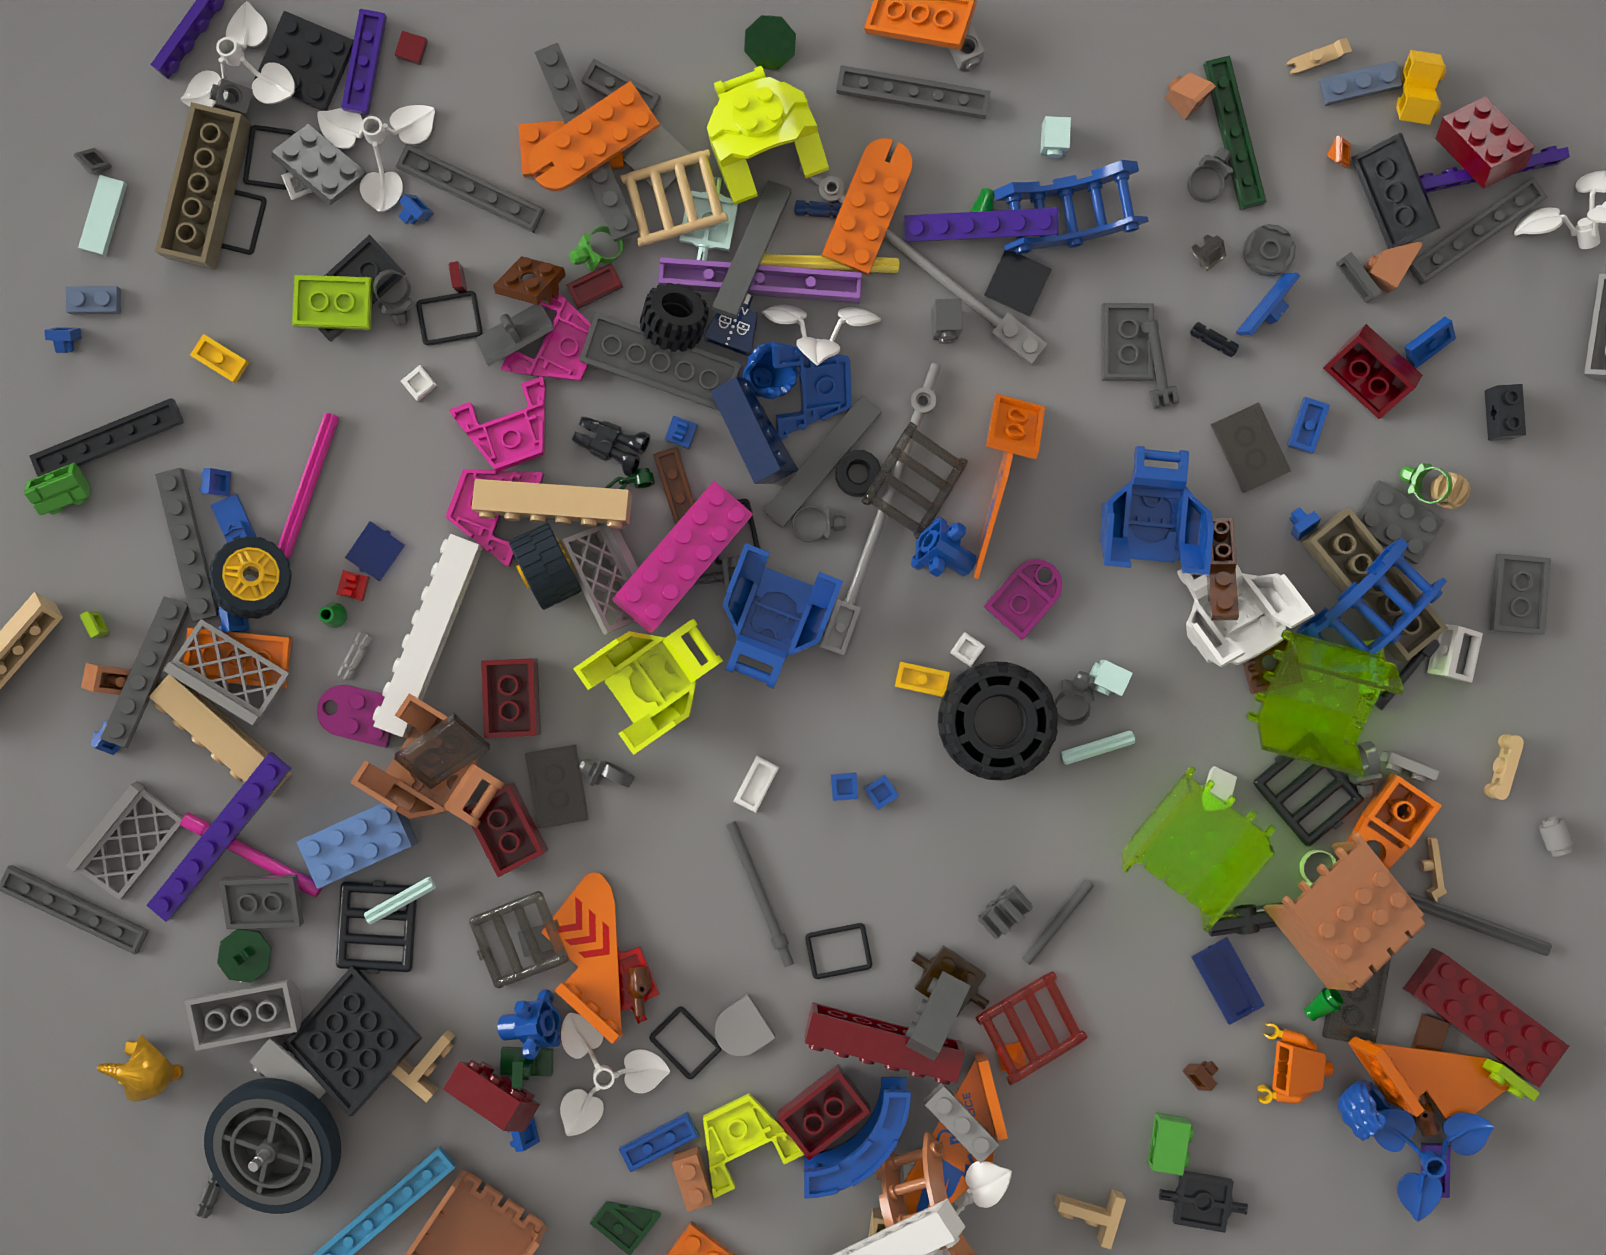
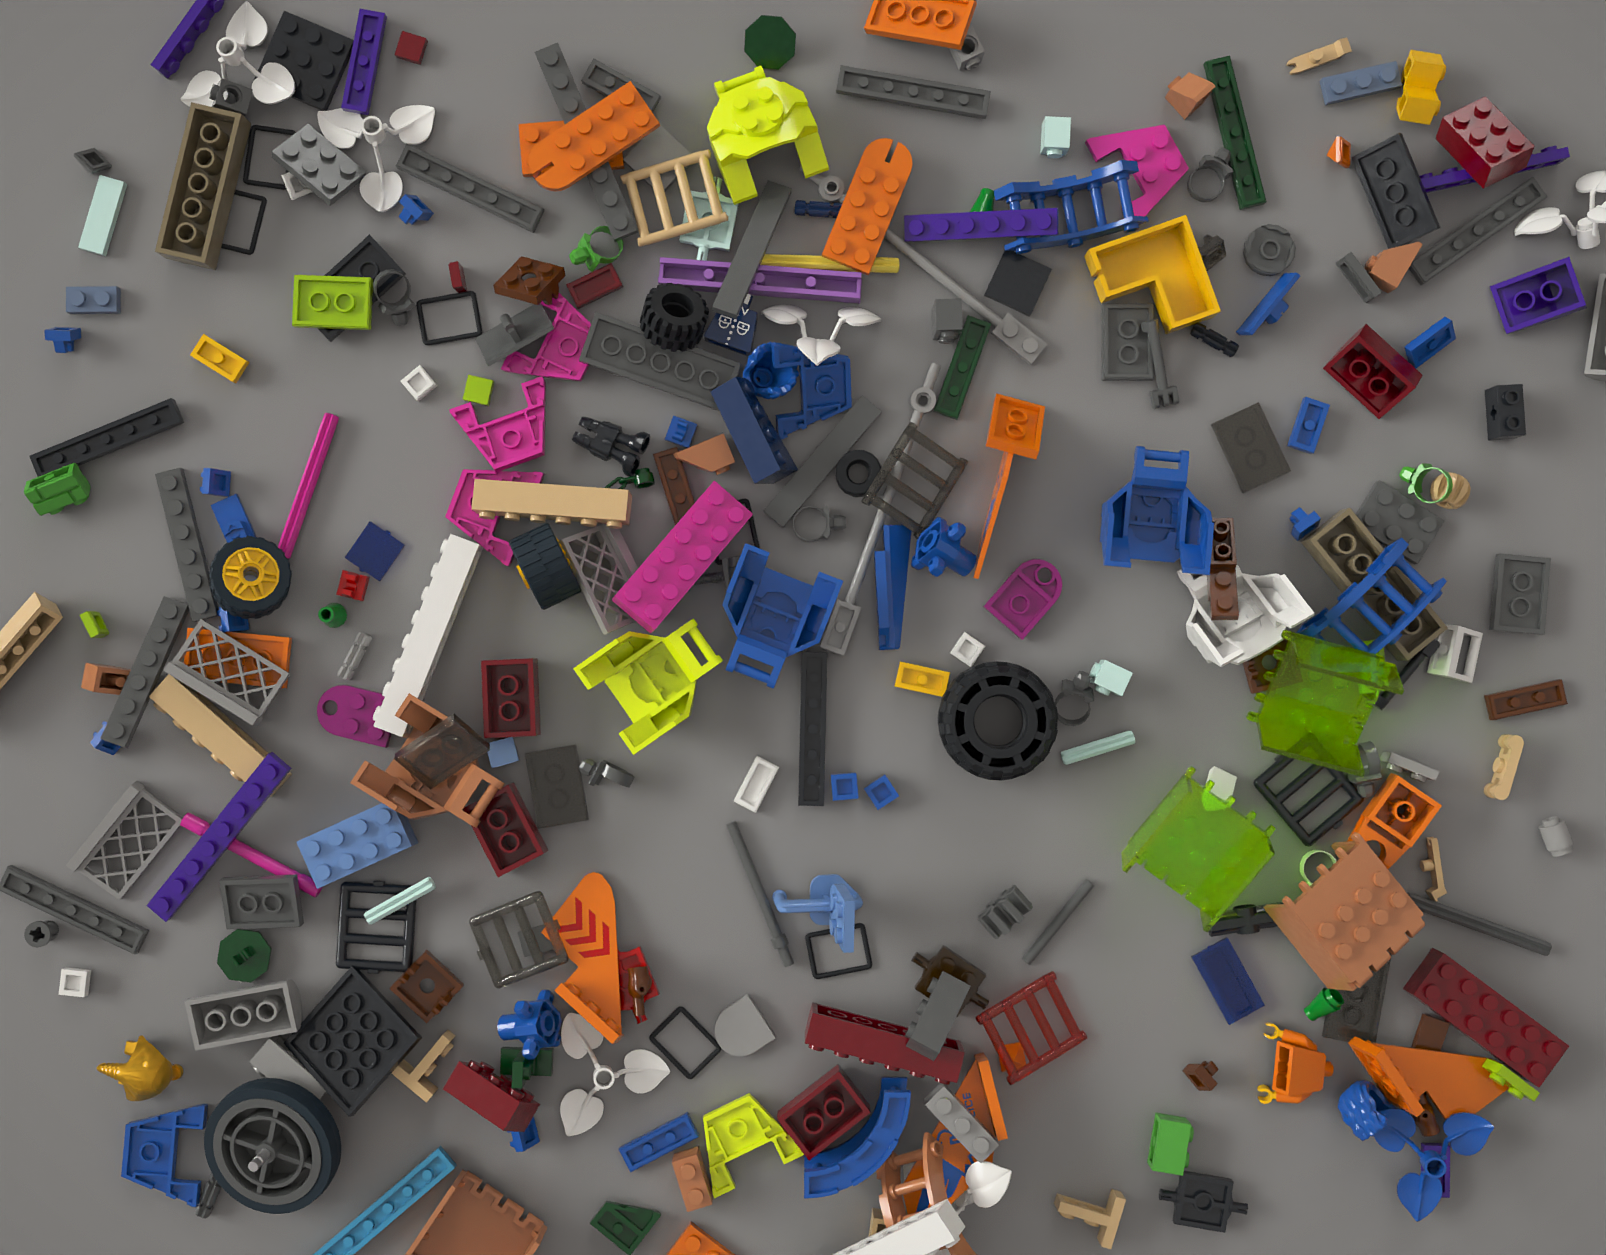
(35, 935): none -> dark grey bush
(74, 982): none -> white plate
(152, 1152): none -> blue wing
(422, 1003): none -> reddish brown piece
(478, 390): none -> lime tile
(502, 752): none -> light blue slope
(708, 455): none -> nougat slope
(812, 729): none -> black plate
(830, 903): none -> medium blue plate
(890, 581): none -> blue wedge
(962, 367): none -> dark green tile
(1157, 160): none -> dark pink wing
(1164, 261): none -> yellow piece
(1525, 699): none -> reddish brown tile
(1538, 296): none -> dark purple slope

